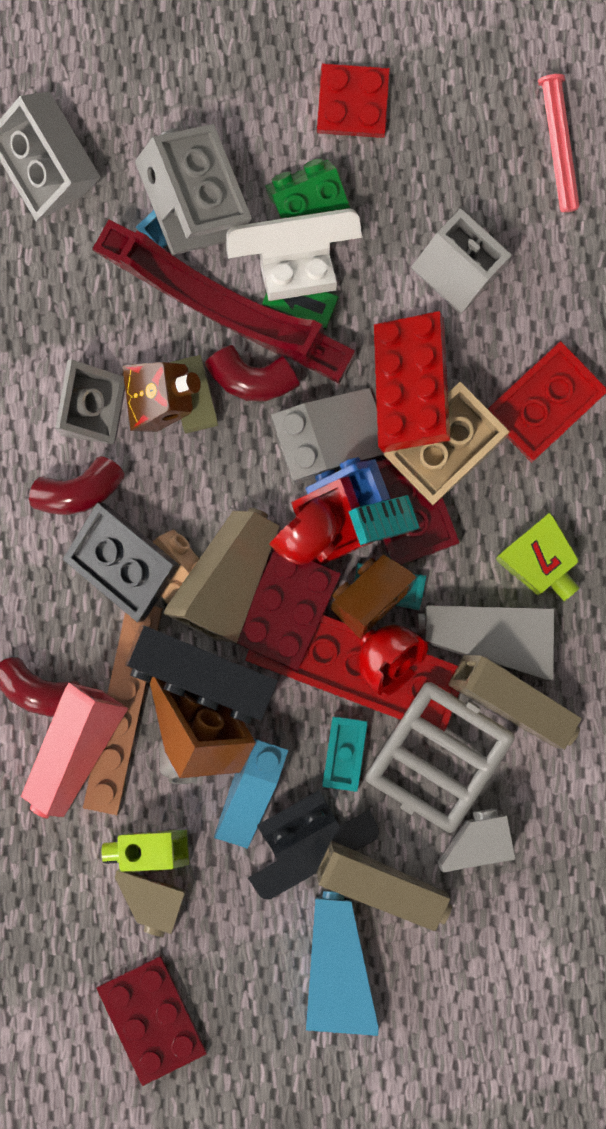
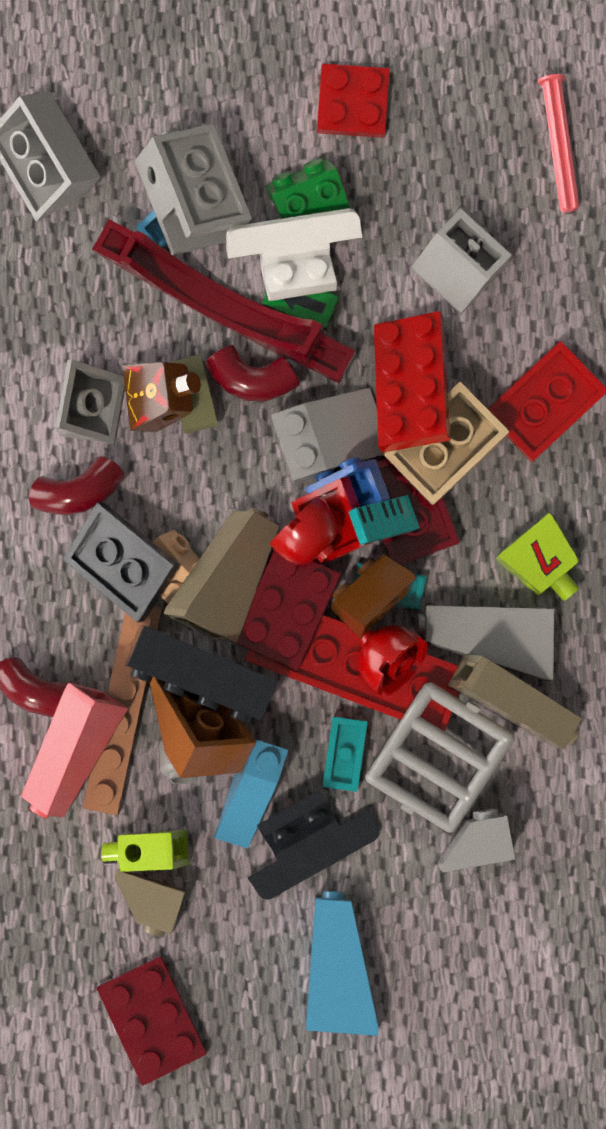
(382, 887): dark tan slope -> none

